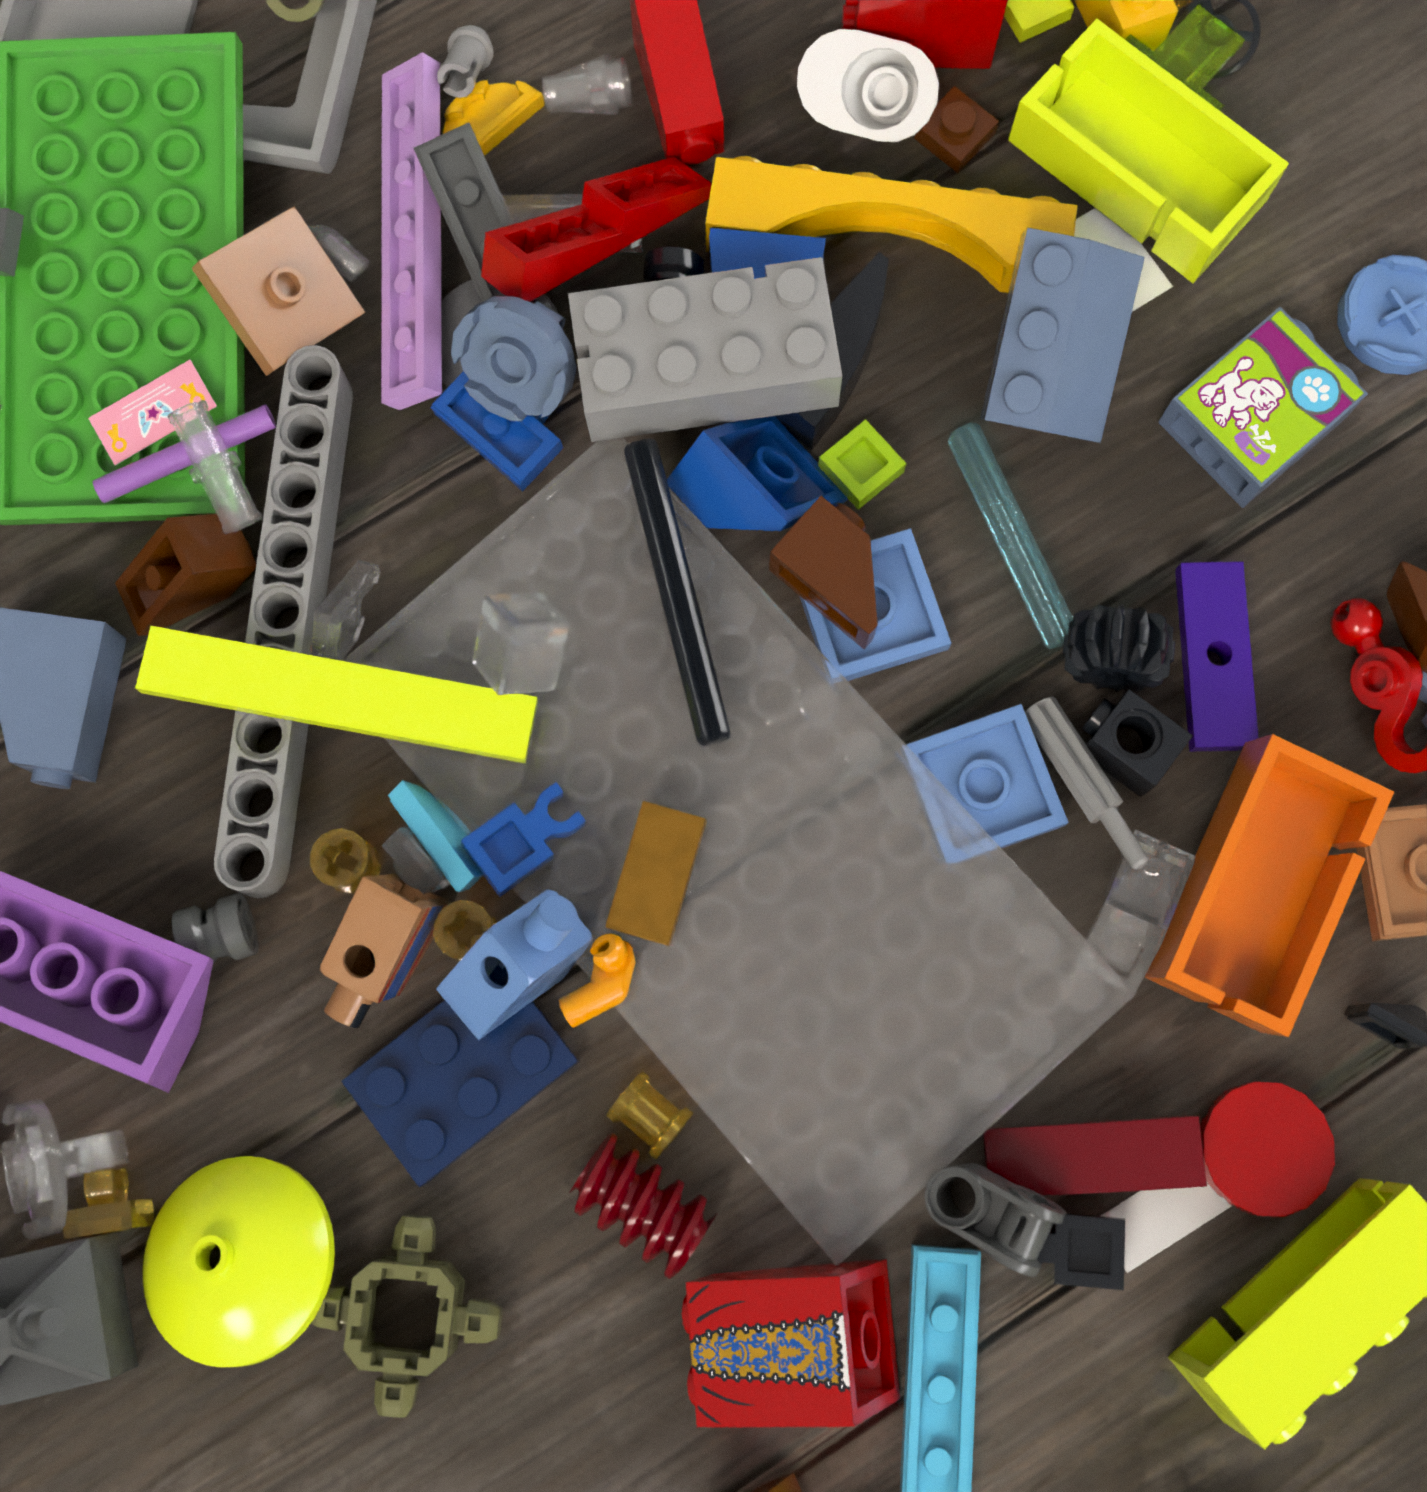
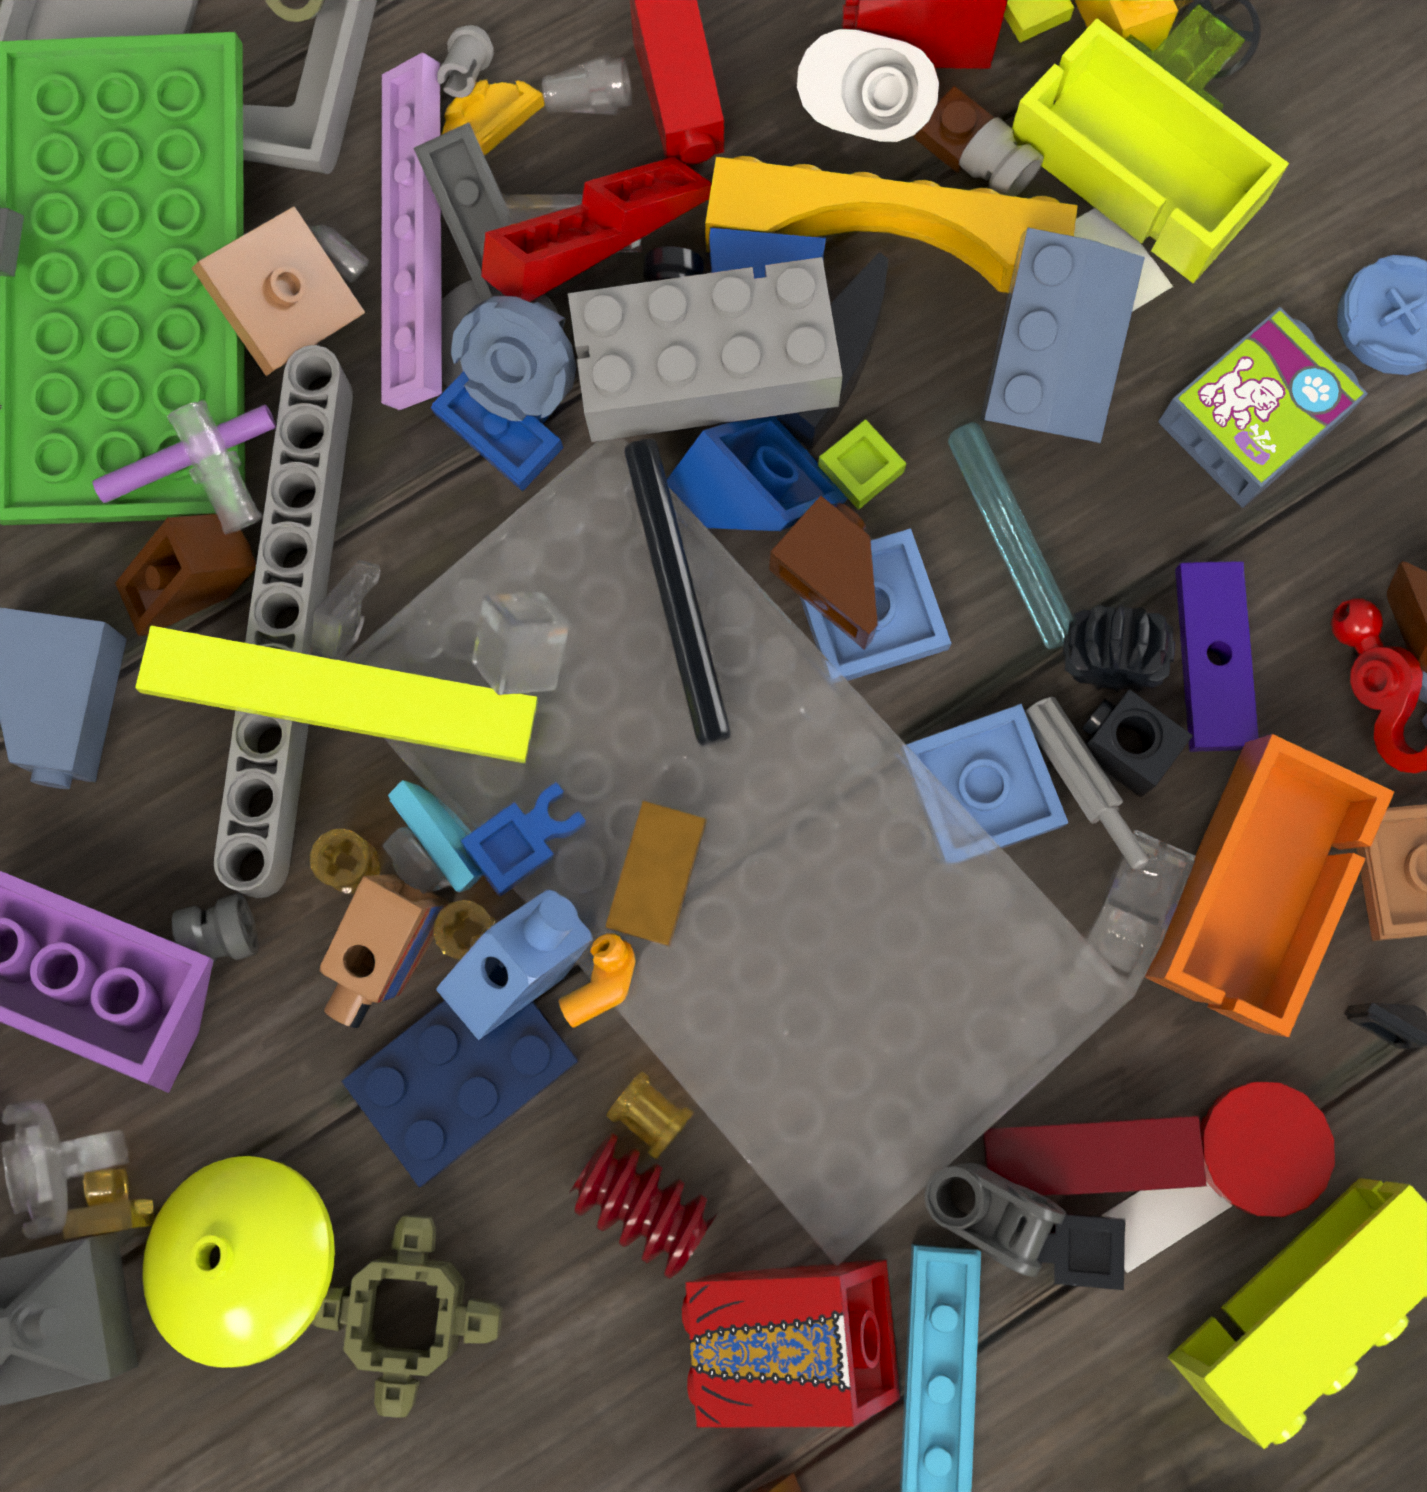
(142, 415): bright pink sticker -> none
(997, 158): none -> light grey wheel

